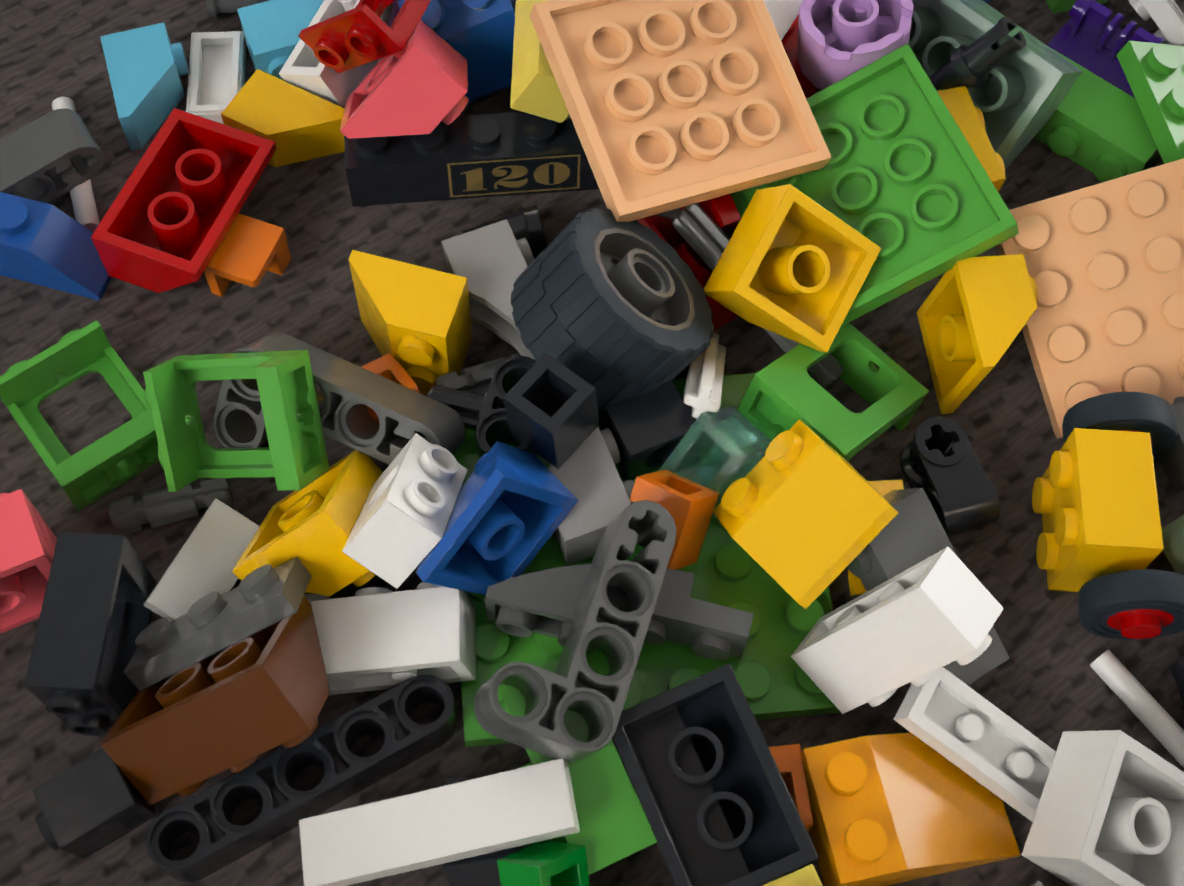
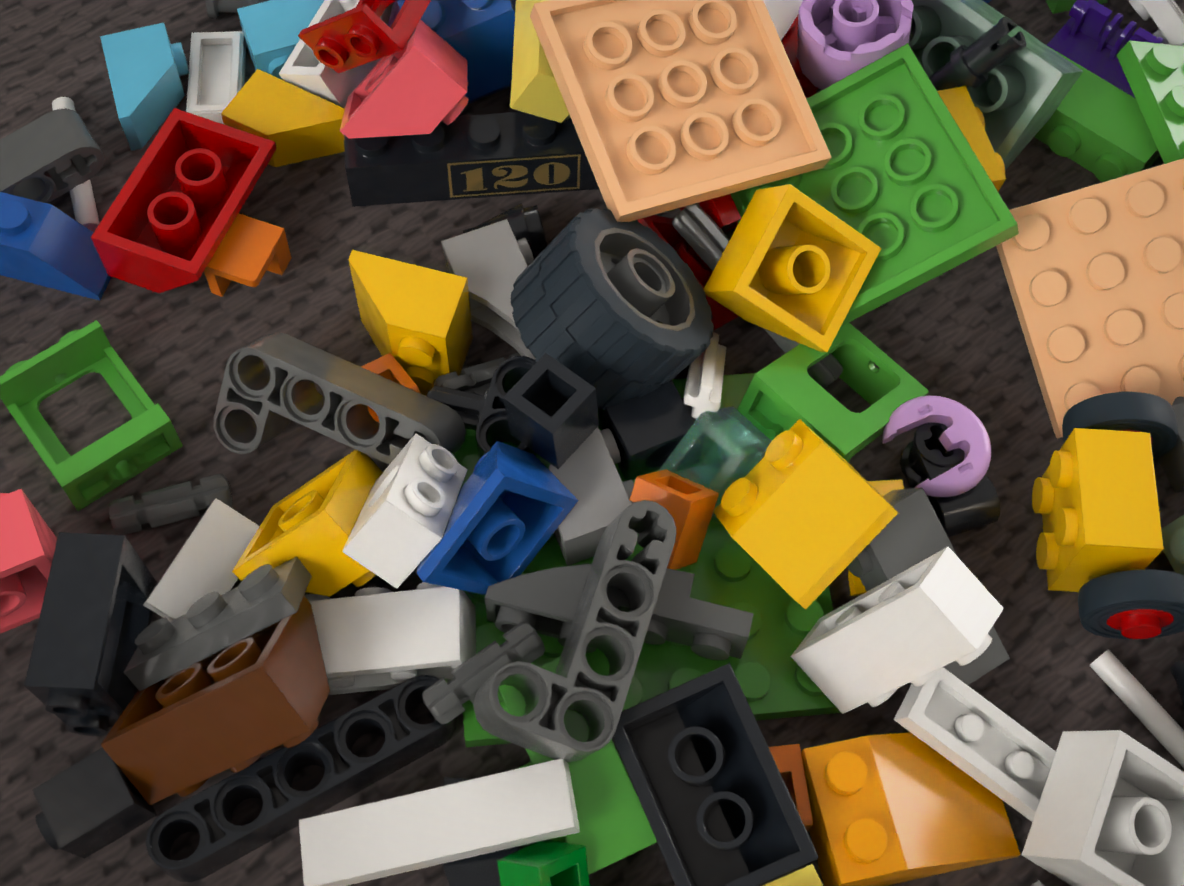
(288, 407): bright green window -> none
(446, 699): none -> dark grey axle
(963, 432): none -> lavender head
(973, 322): yellow slope -> none

